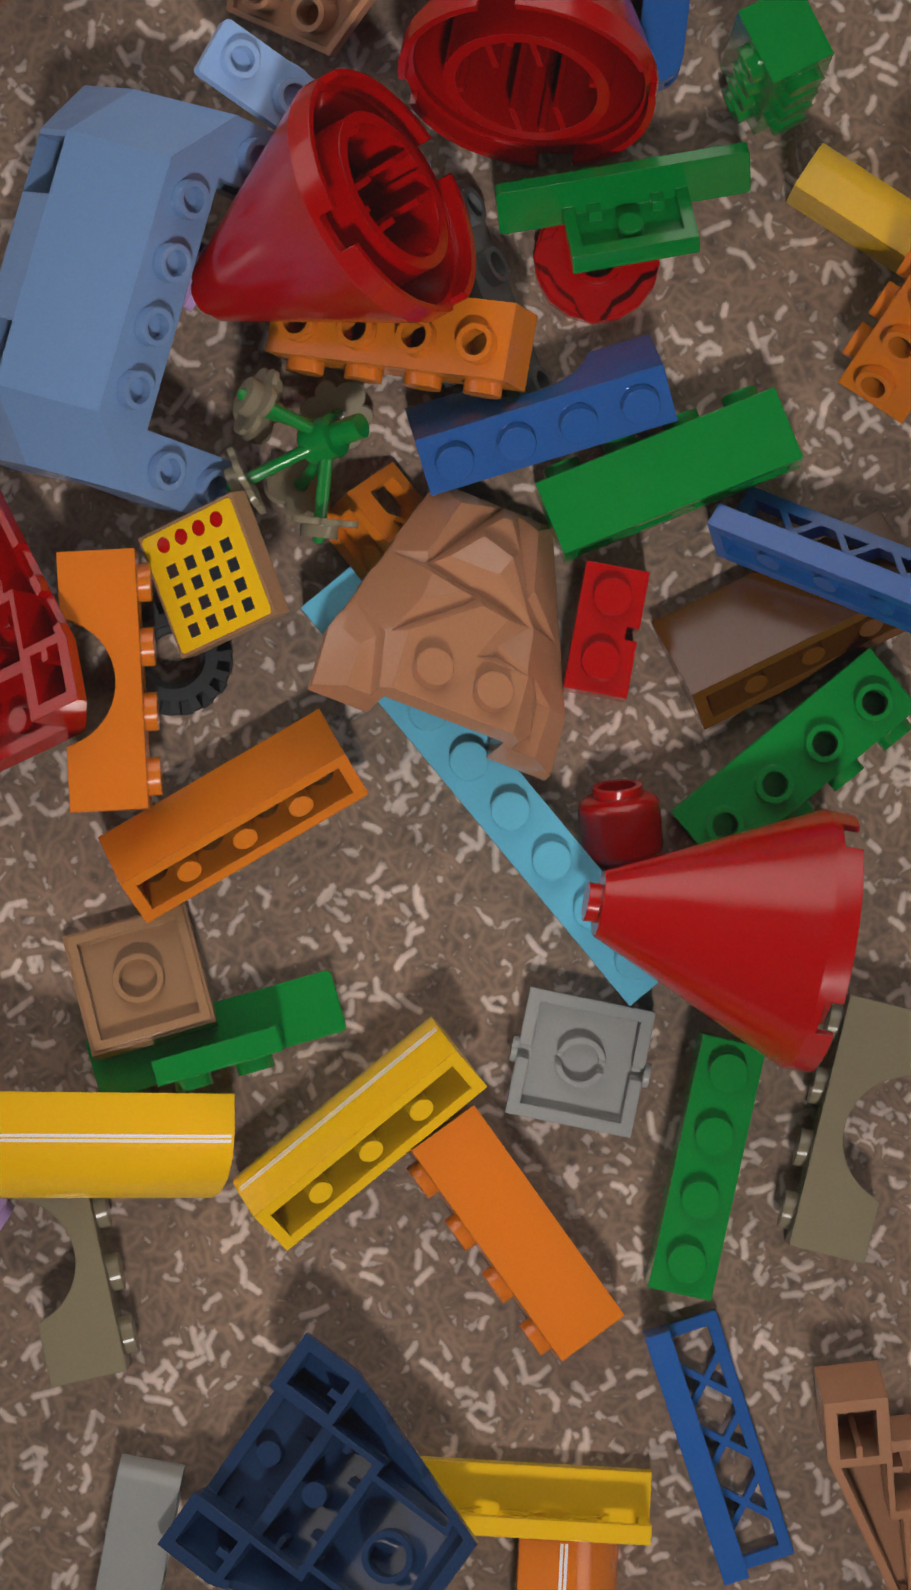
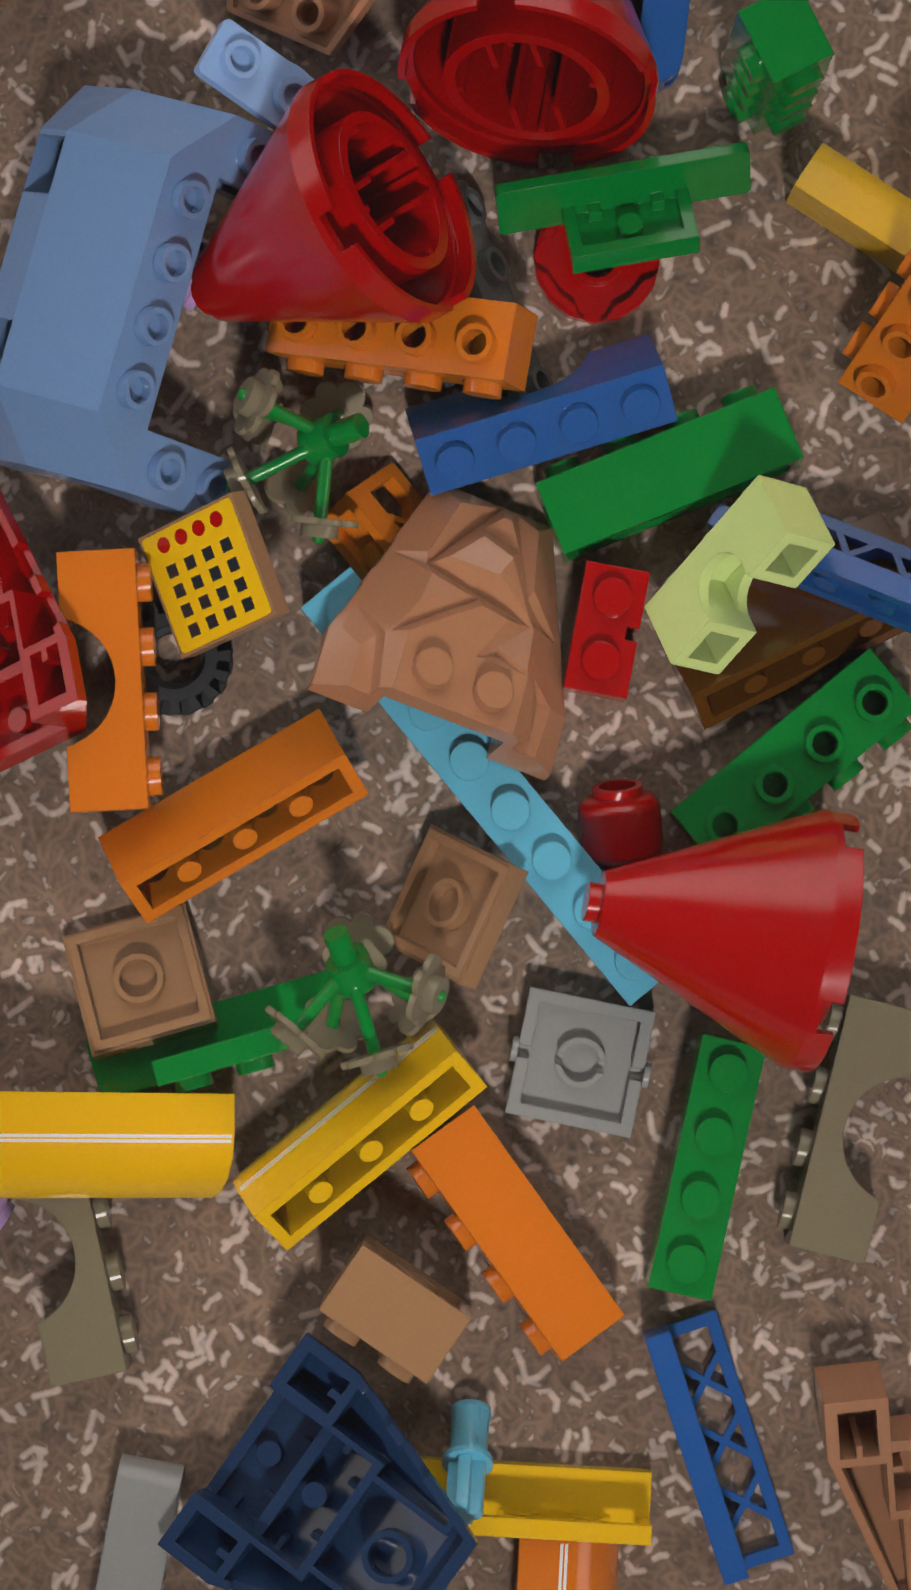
(355, 964): none -> dark tan plant
(394, 1311): none -> medium nougat brick
(454, 905): none -> medium nougat tile
(468, 1458): none -> medium azure axle
(765, 536): none -> yellowish green arch

